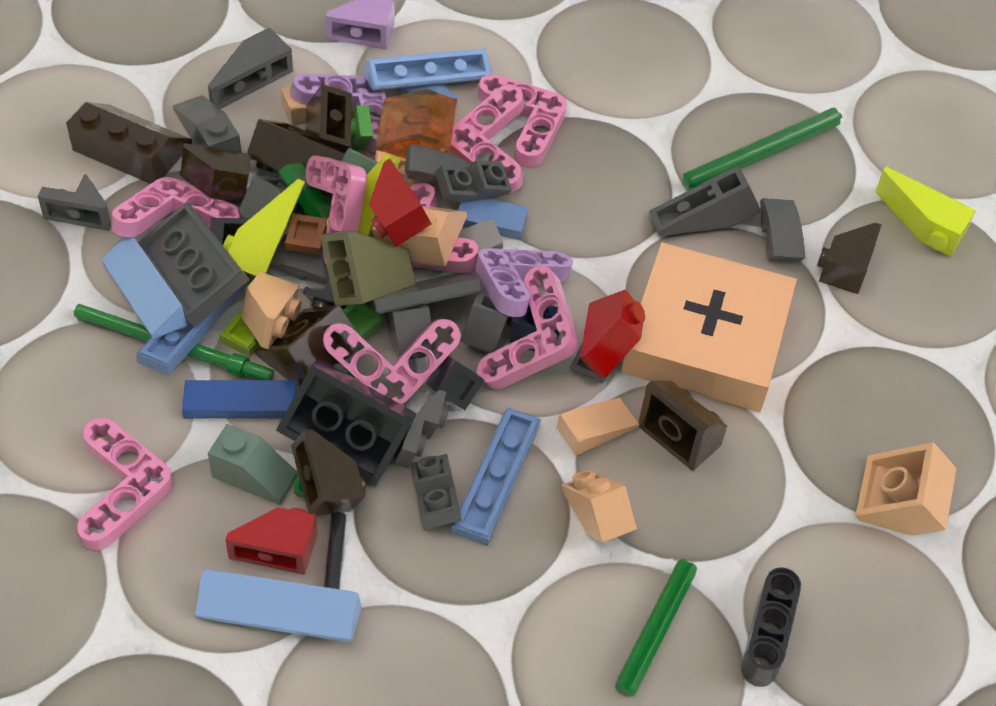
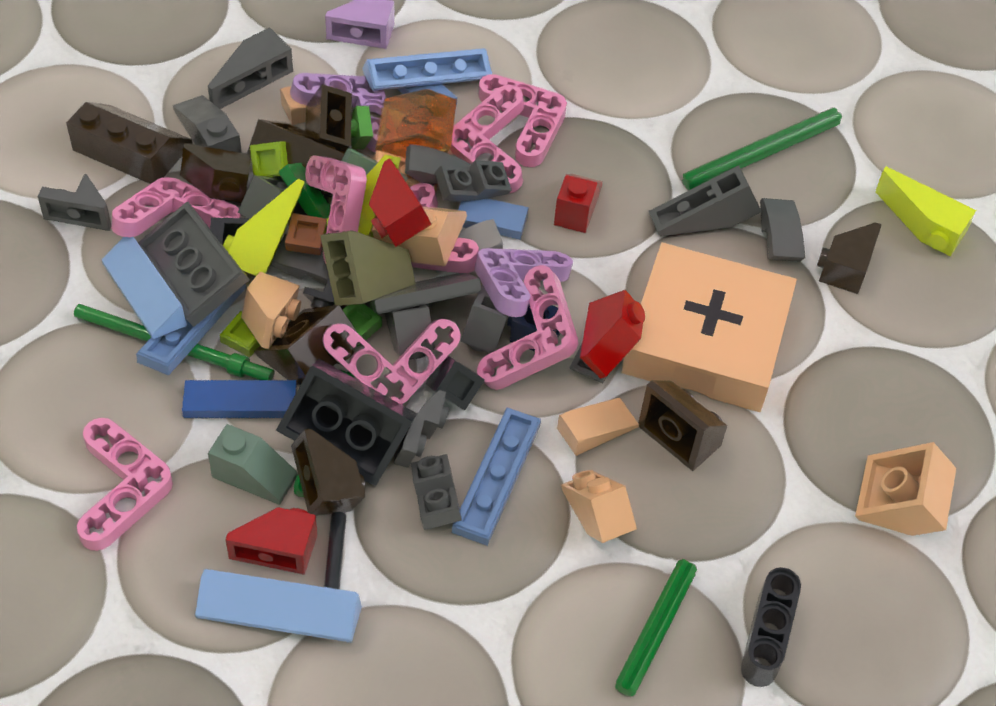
(268, 158): none -> lime tile
(576, 202): none -> red slope

